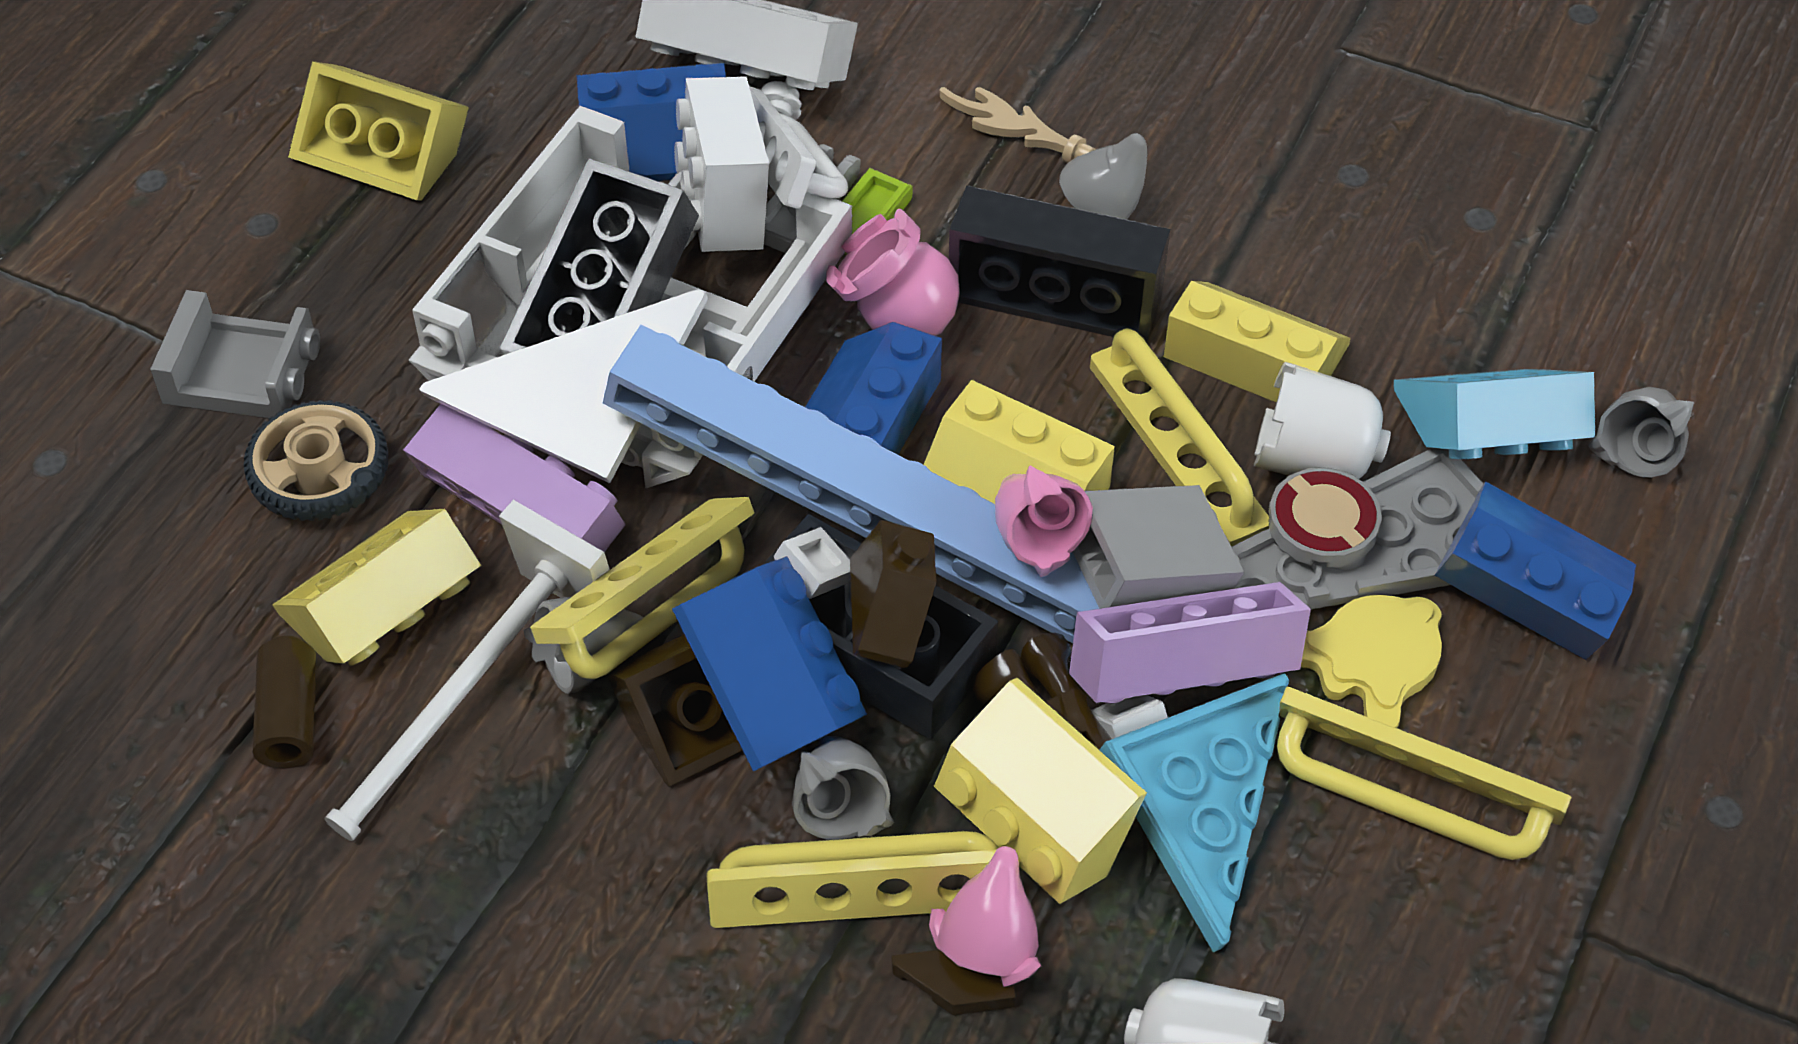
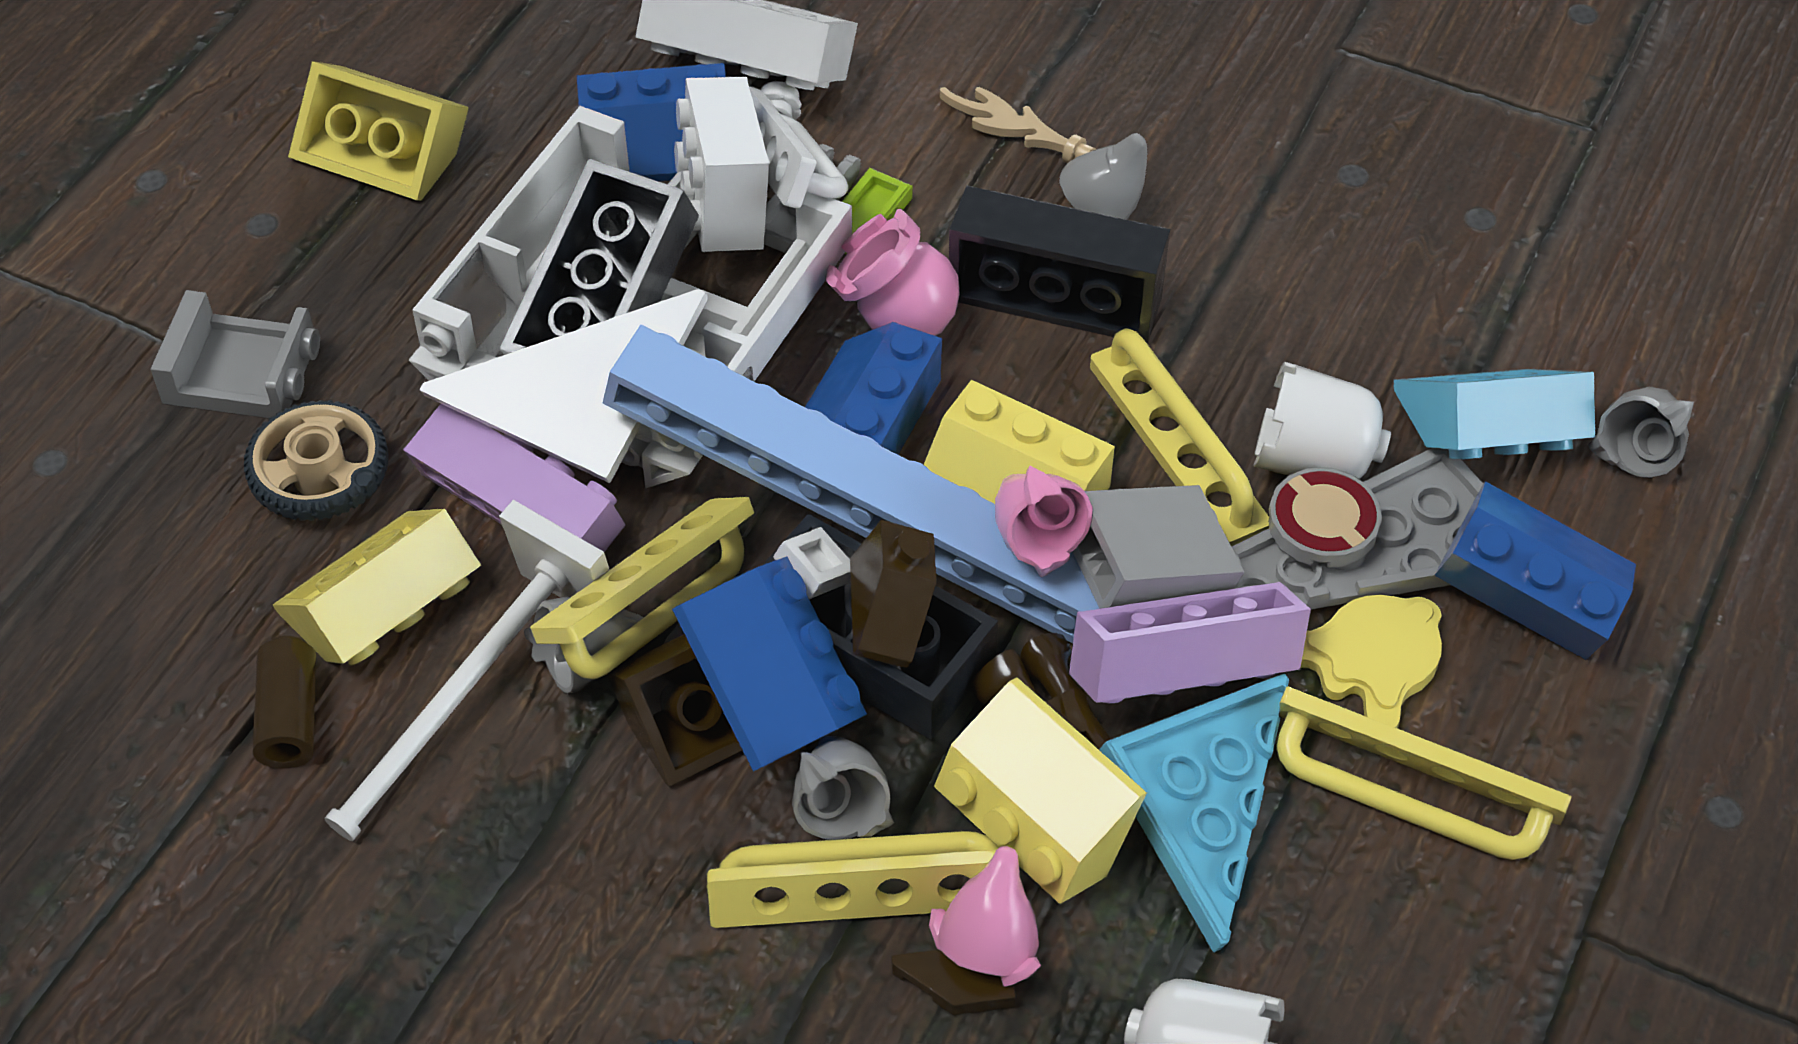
(1129, 714): white tile -> none
(1245, 339): light yellow slope -> none

